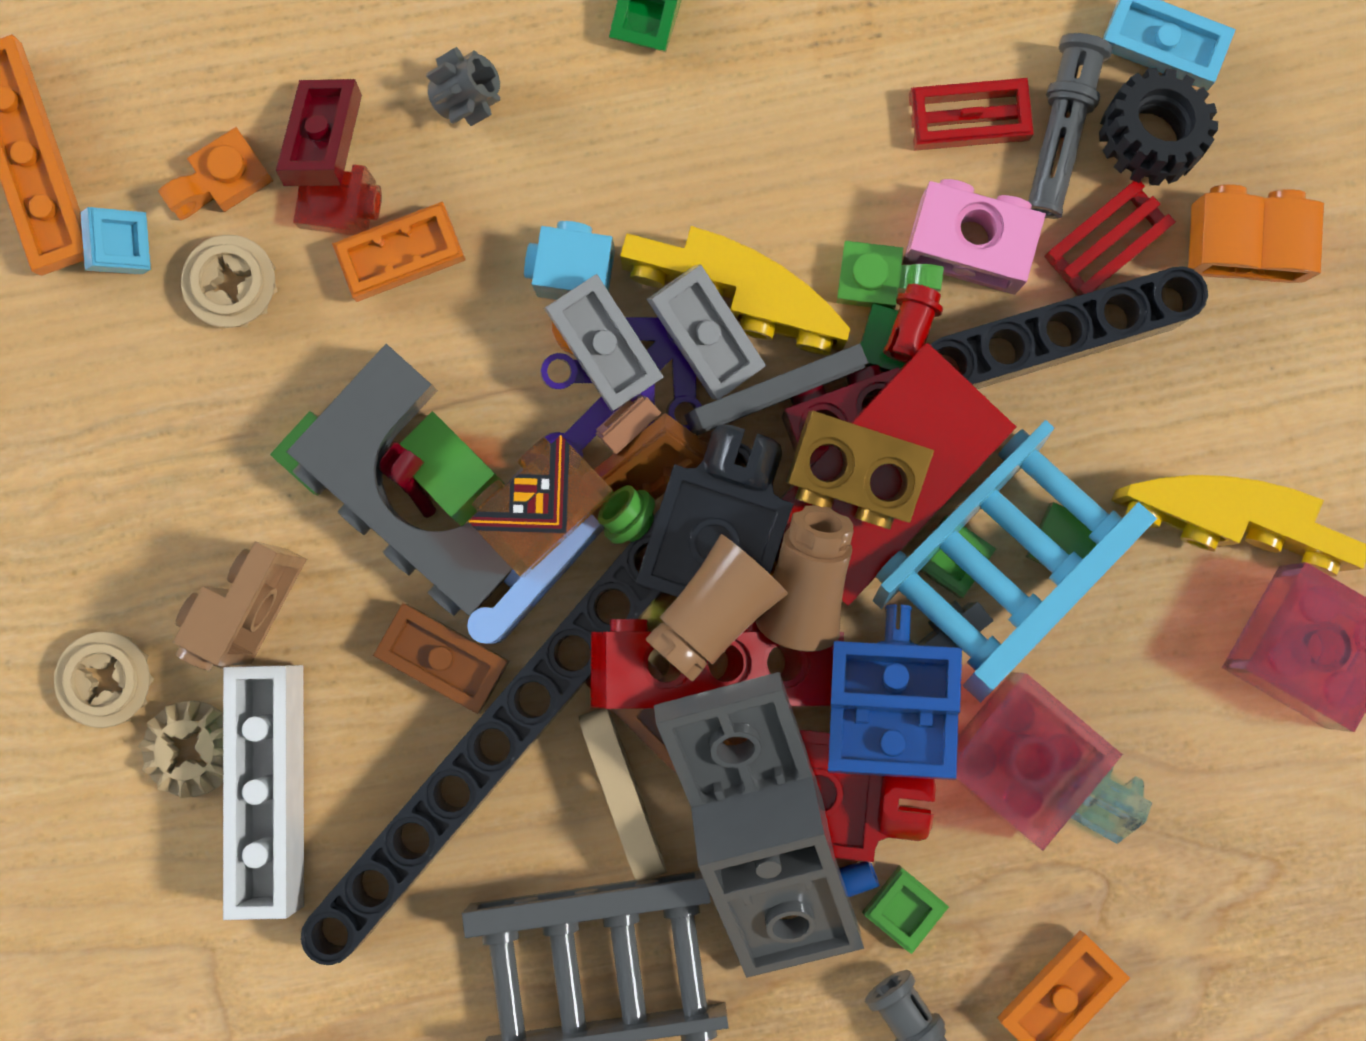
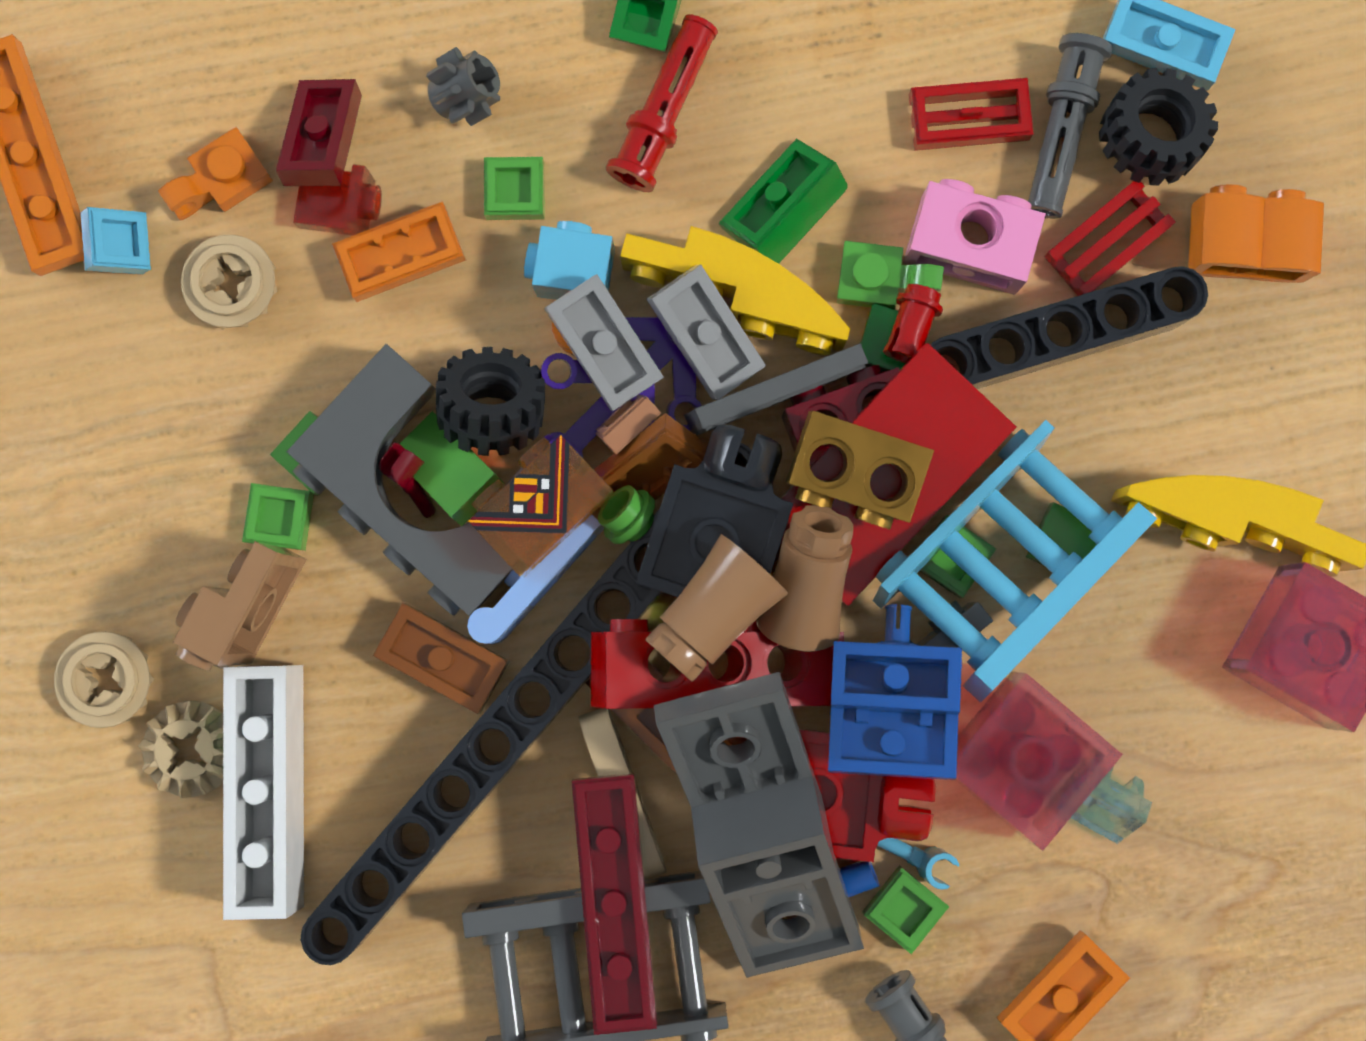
(278, 516): none -> bright green tile
(487, 424): none -> black tyre
(514, 188): none -> bright green tile
(614, 904): none -> dark red tile
(657, 131): none -> red pin
(785, 201): none -> green slope
(920, 858): none -> medium azure hand

